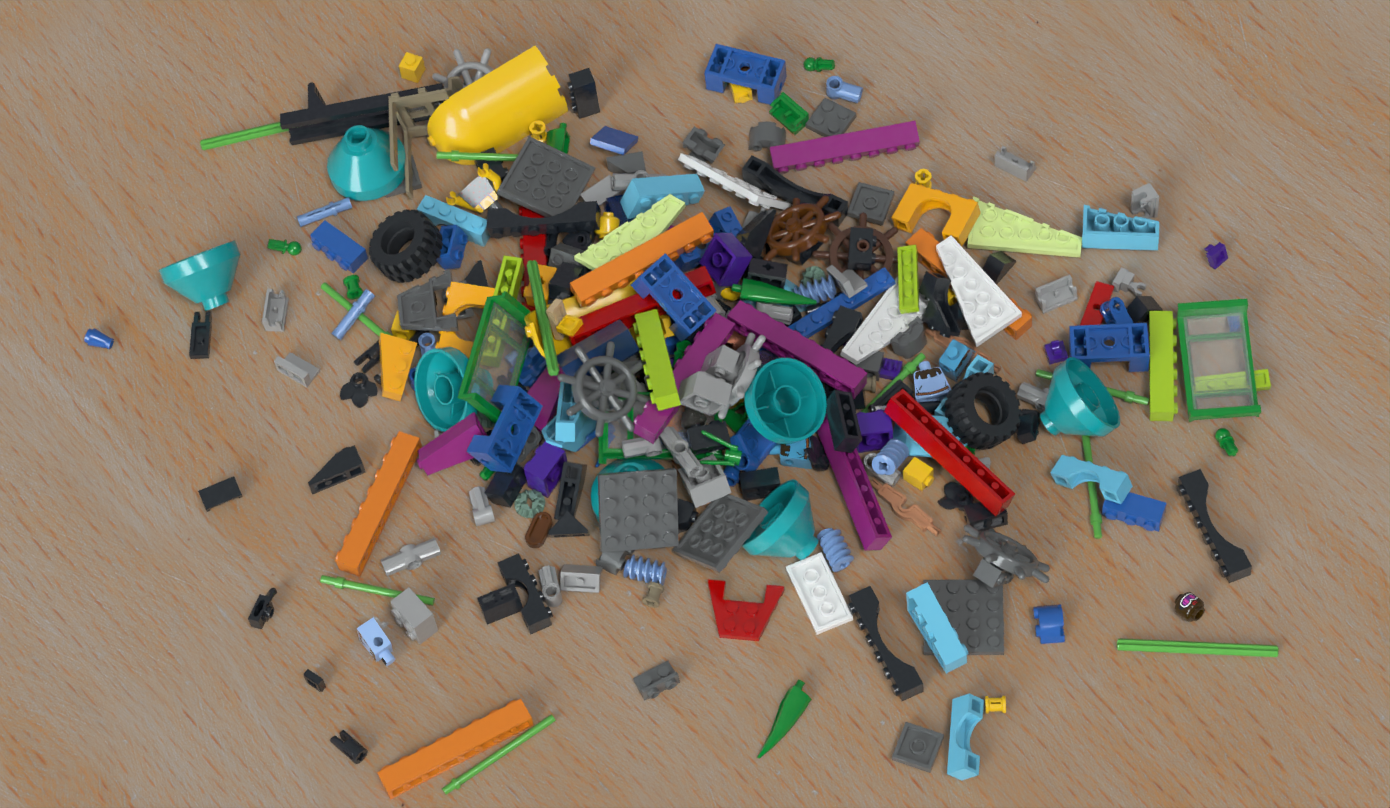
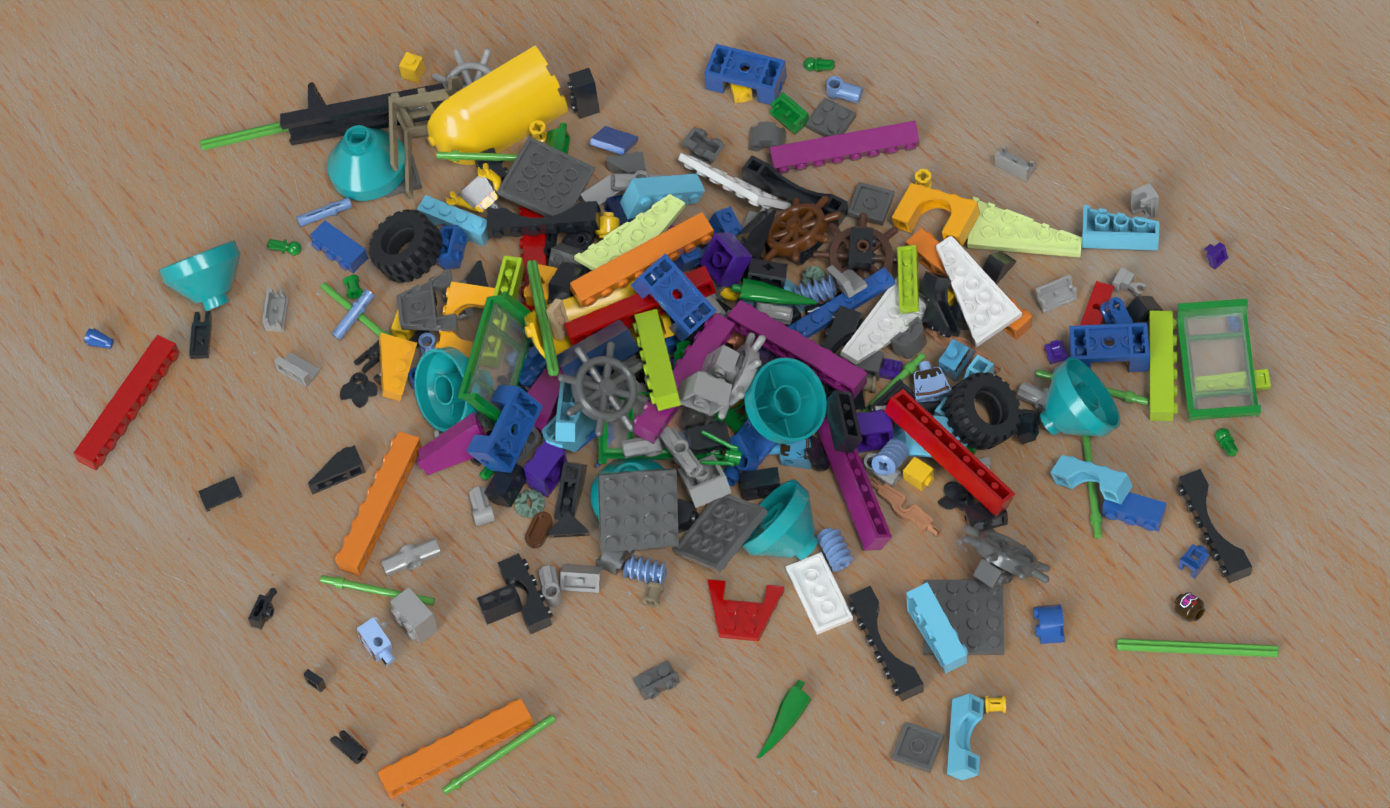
(126, 402): none -> red brick
(569, 325): yellow tile -> none
(1197, 566): none -> blue window

